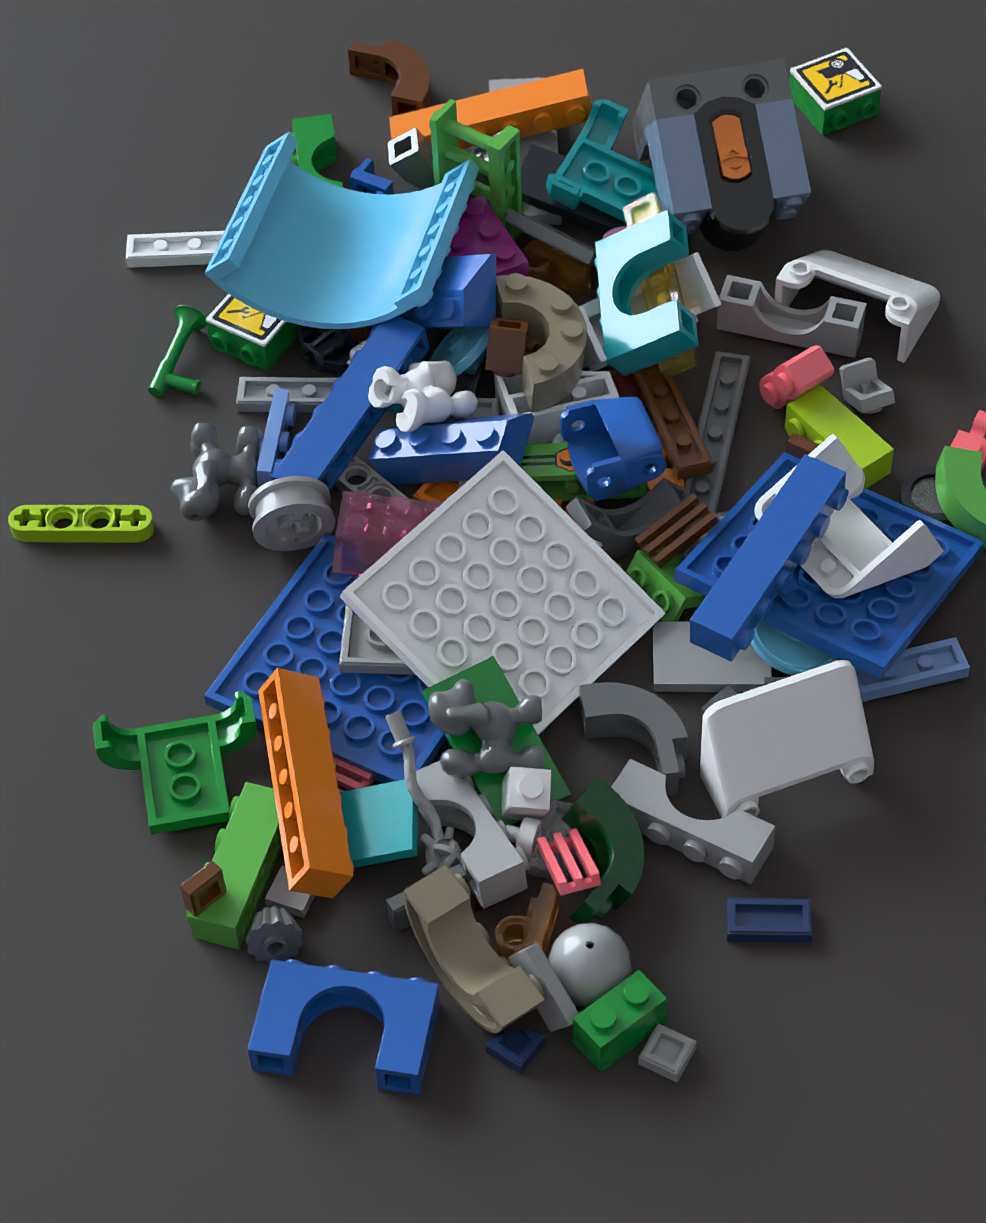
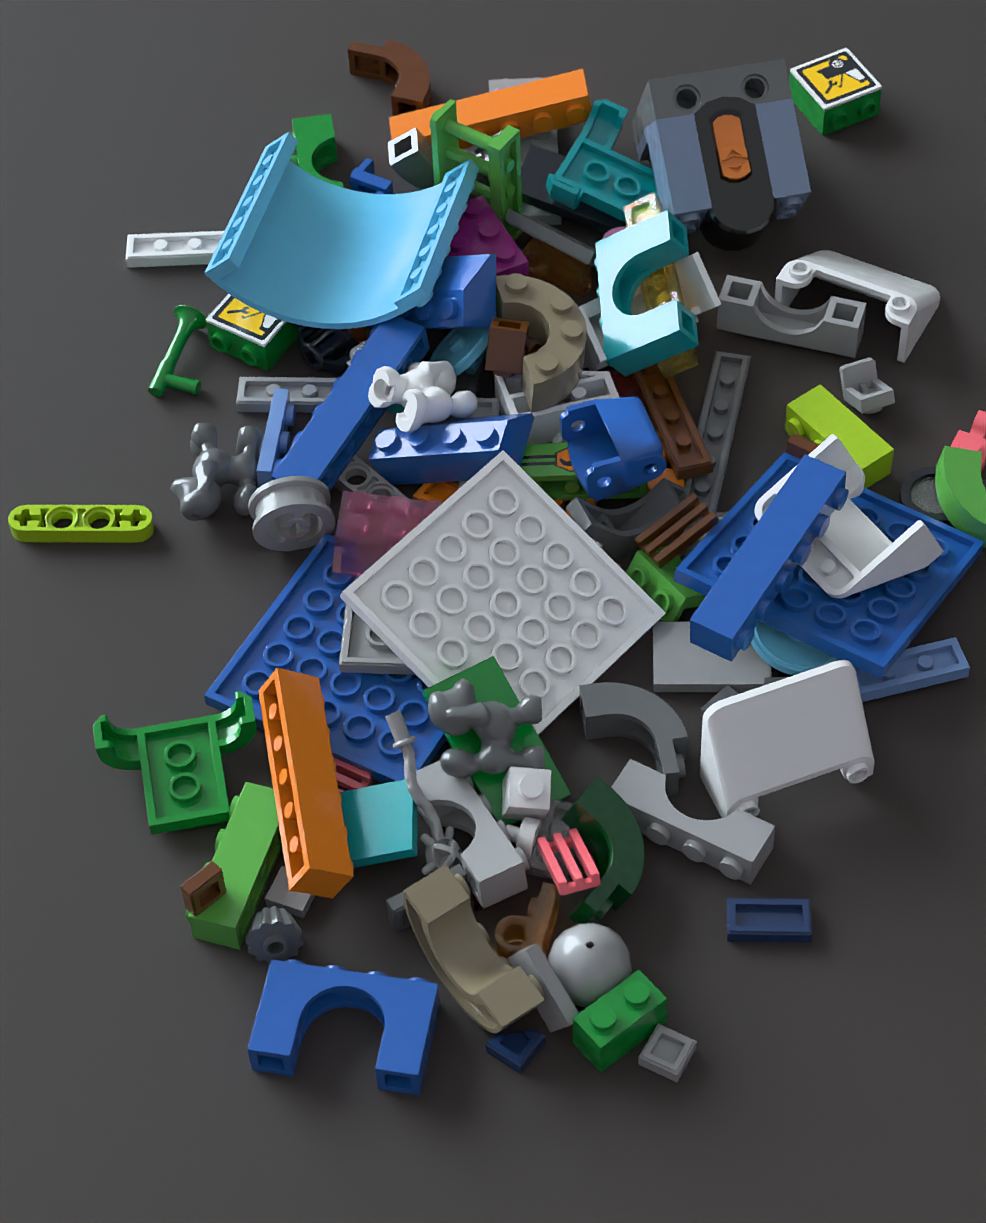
(796, 377): coral brick -> none

